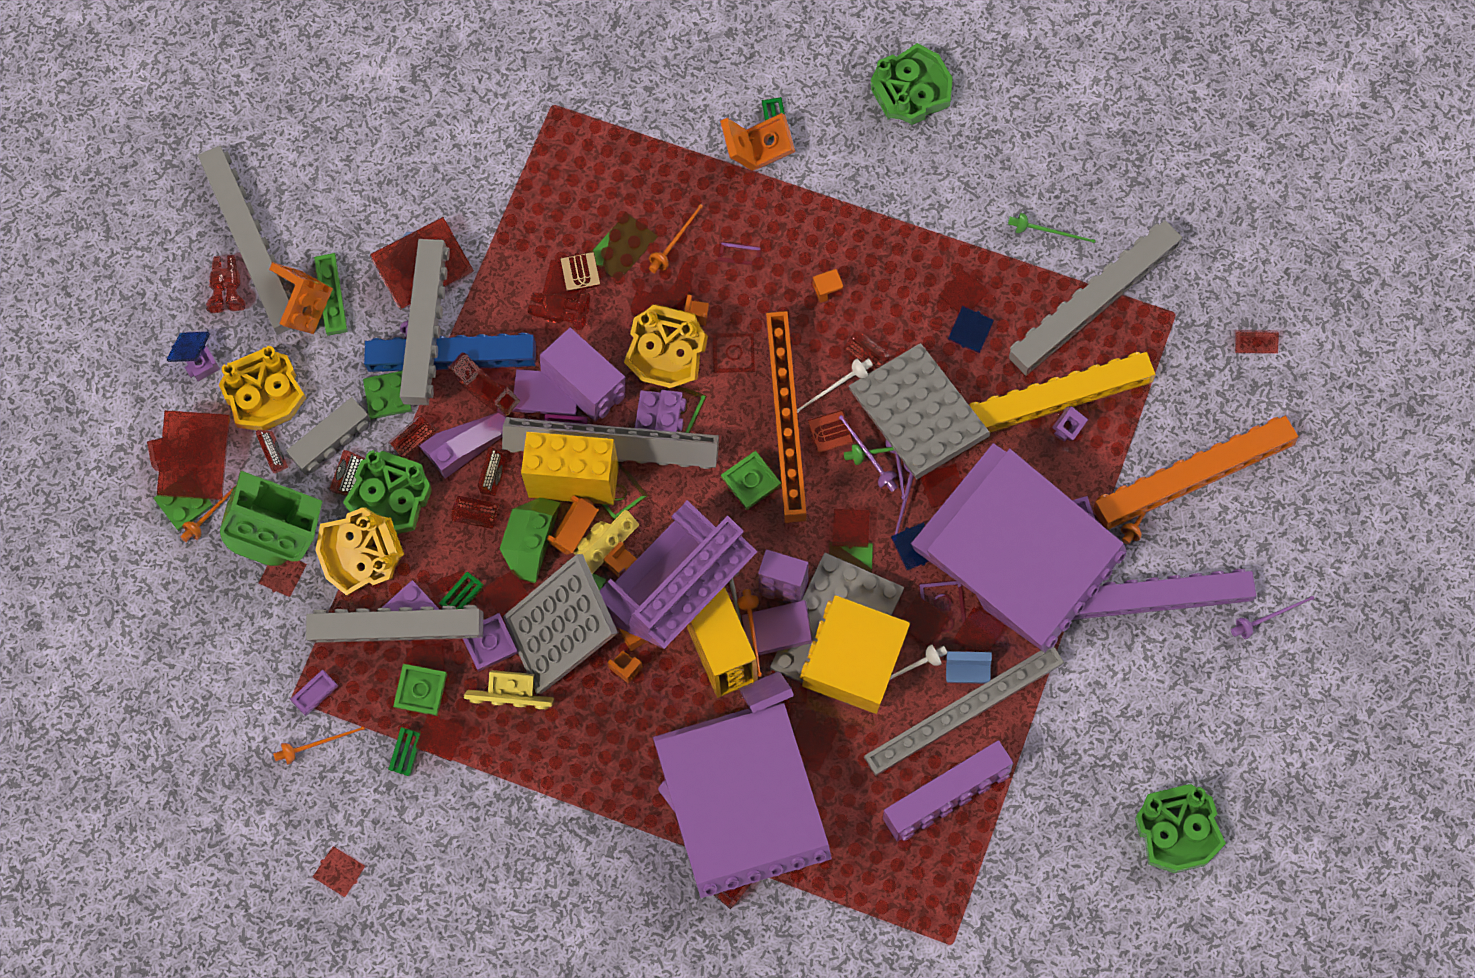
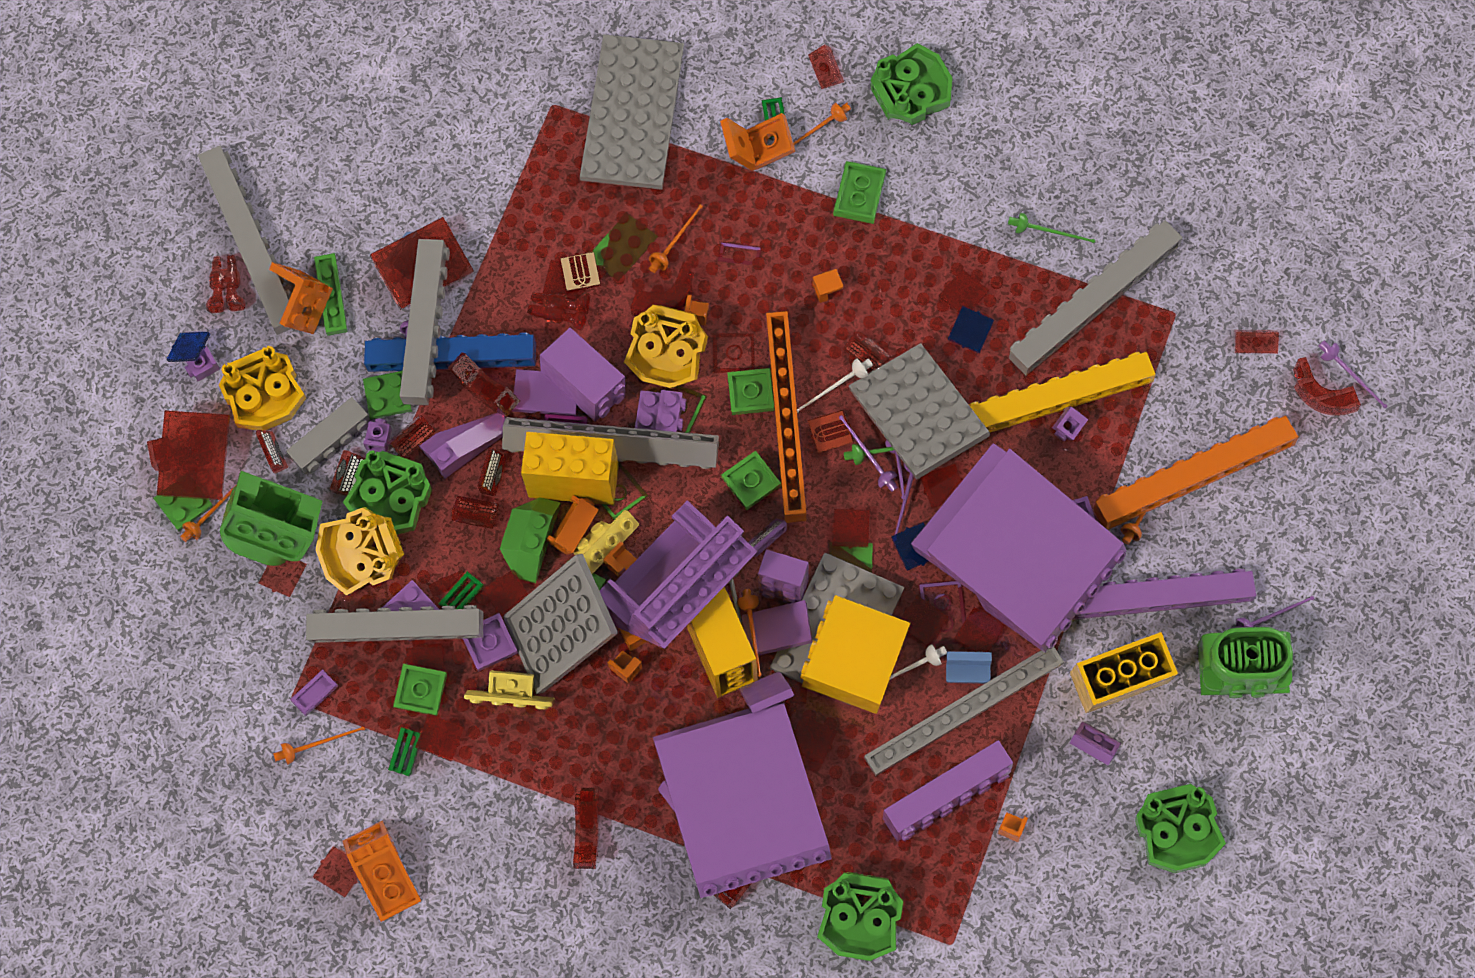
(378, 442): none -> medium lavender brick
(381, 871): none -> orange bracket
(586, 828): none -> clear red arch
(632, 112): none -> light grey plate
(750, 391): none -> bright green plate
(768, 535): none -> medium lavender slope
(825, 67): none -> clear red slope
(837, 113): none -> orange sword
(858, 935): none -> bright green brick
(859, 192): none -> bright green tile
(1012, 826): none -> orange panel
(1095, 743): none -> medium lavender slope
(1123, 672): none -> yellow brick
(1230, 672): none -> bright green brick
(1320, 398): none -> clear red arch
(1331, 353): none -> medium lavender sword

